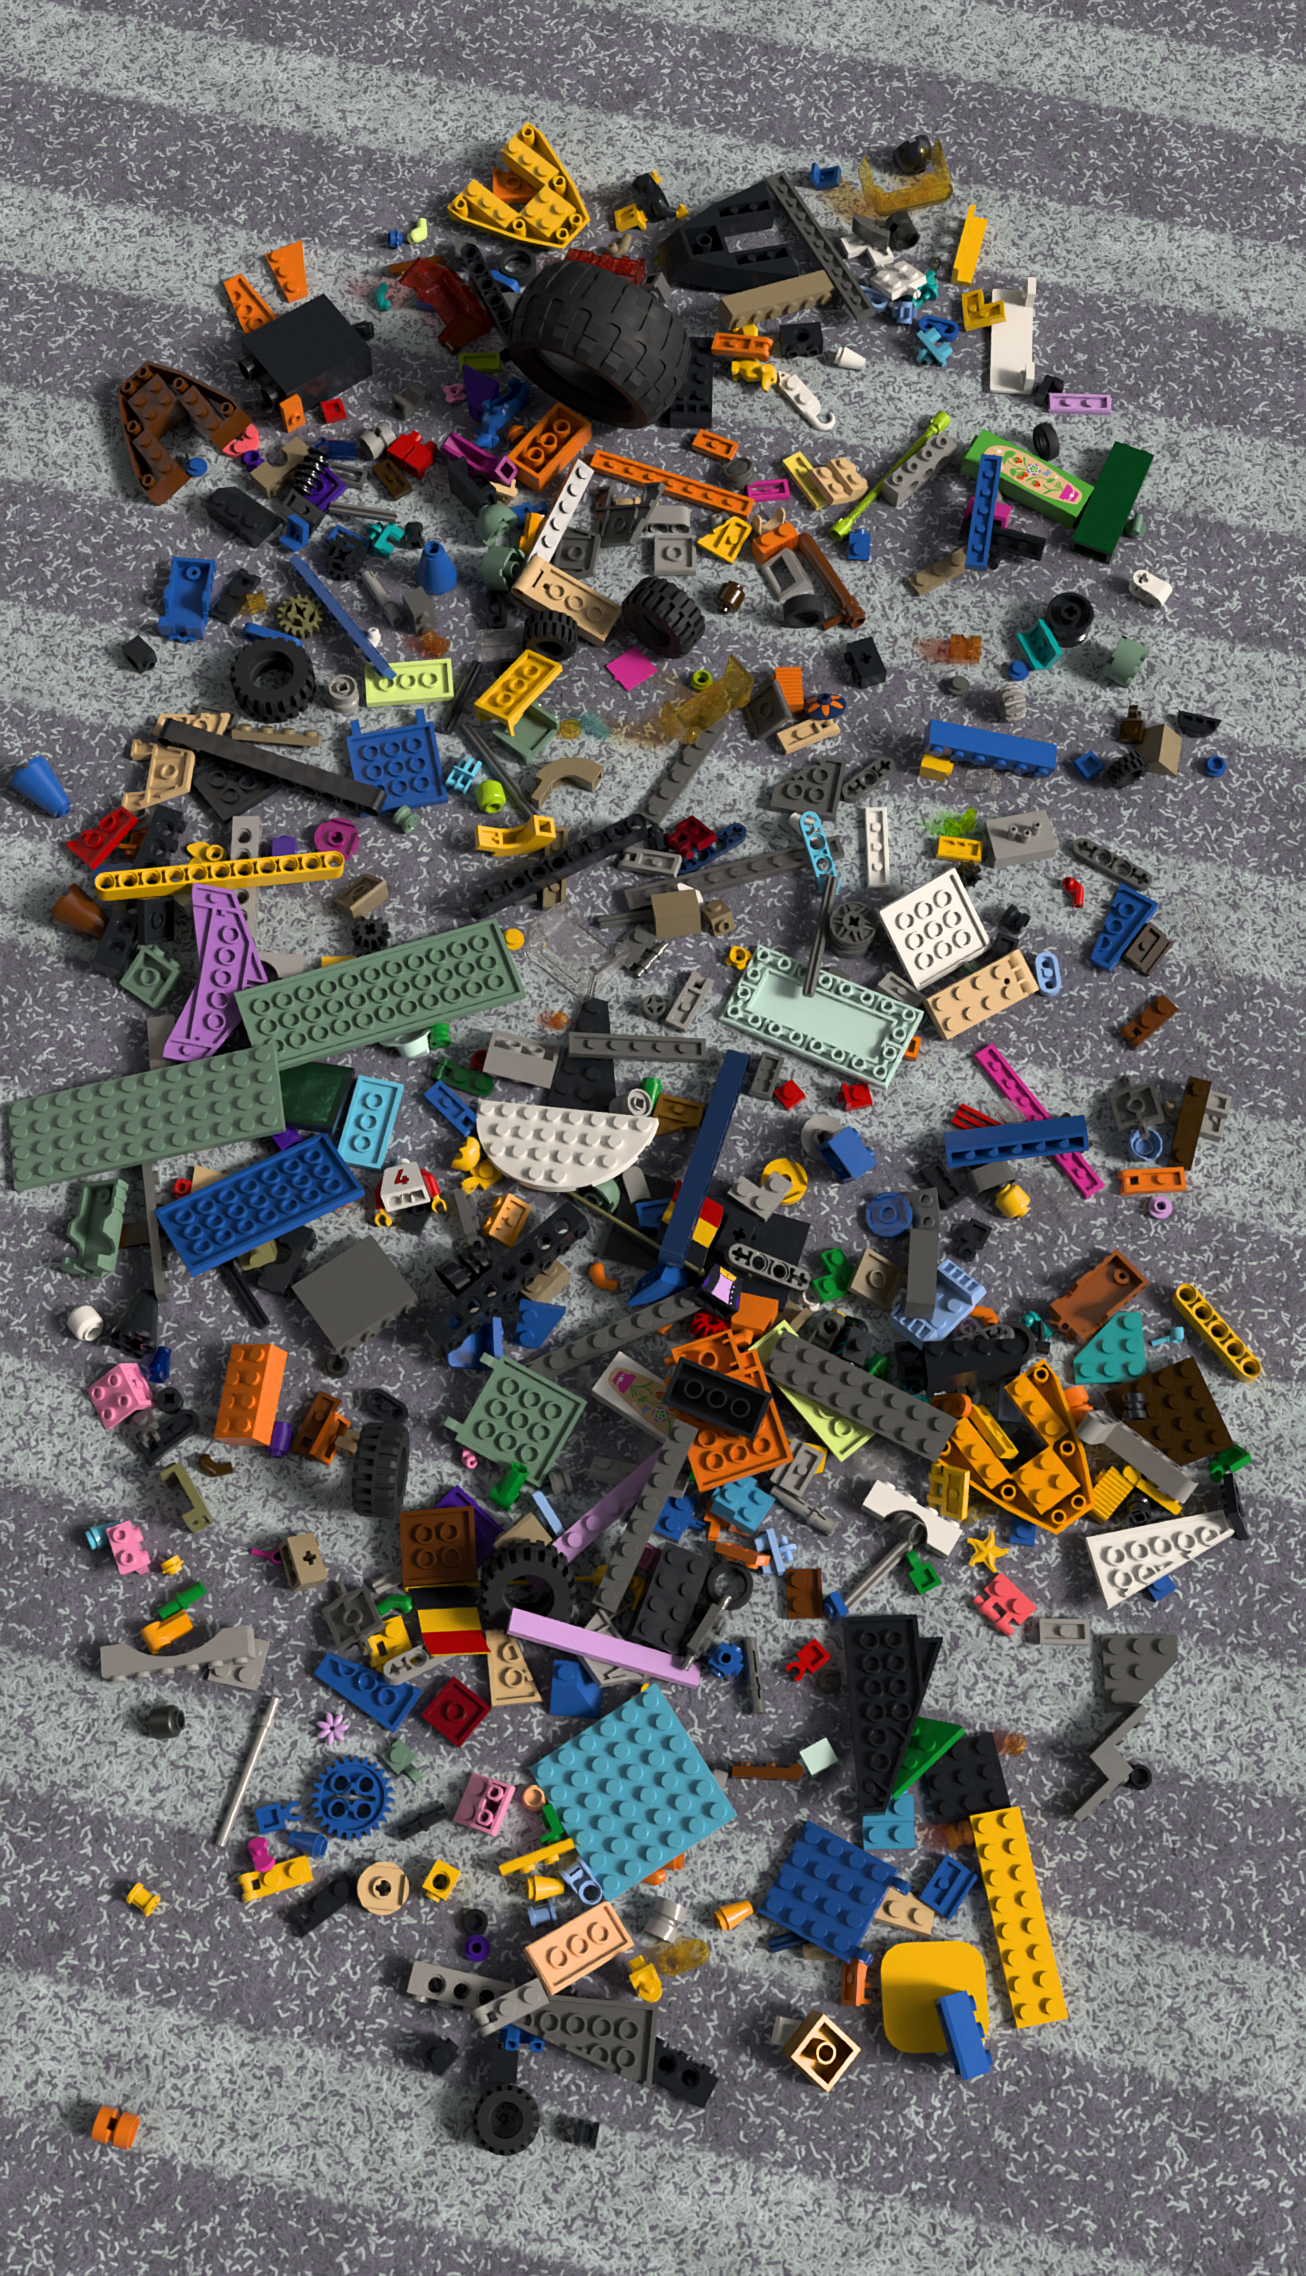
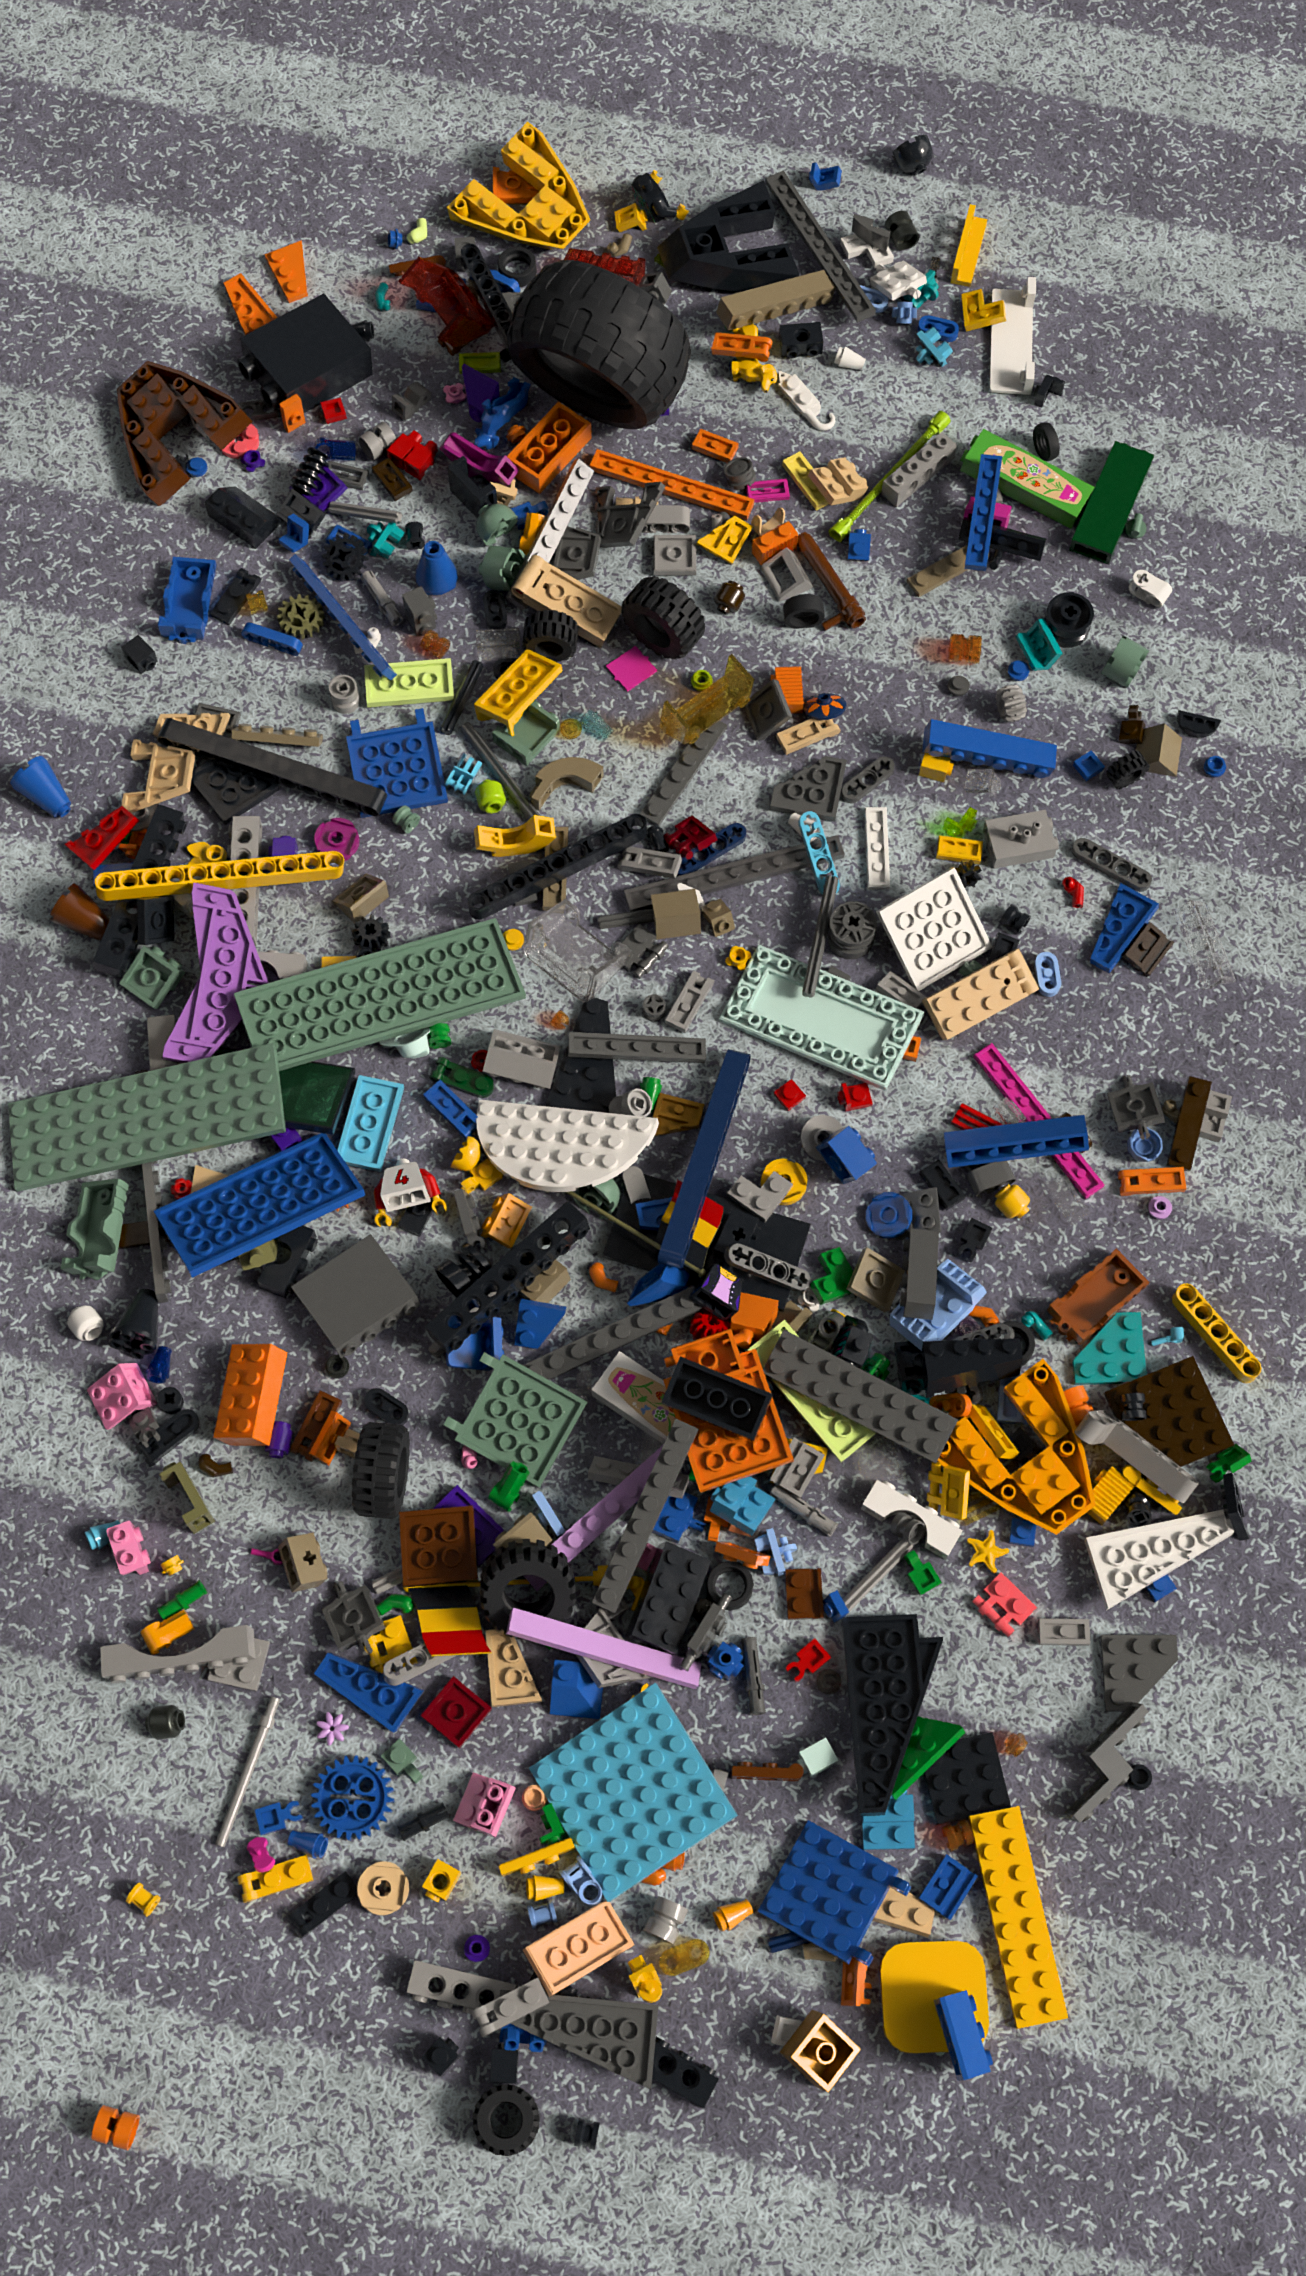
(245, 1294): black axle -> none
(271, 479): dark tan arch -> none
(277, 703): black tyre -> none
(475, 1922): black tile -> none
(560, 1482): dark grey wheel -> none
(694, 400): black hinge -> none
(766, 1076): dark grey plate -> none
(865, 663): black brick -> none
(935, 188): clear yellow windscreen -> none
(1042, 1346): black hand -> none
(1079, 404): lavender tile -> none
(1149, 1021): reddish brown plate -> none

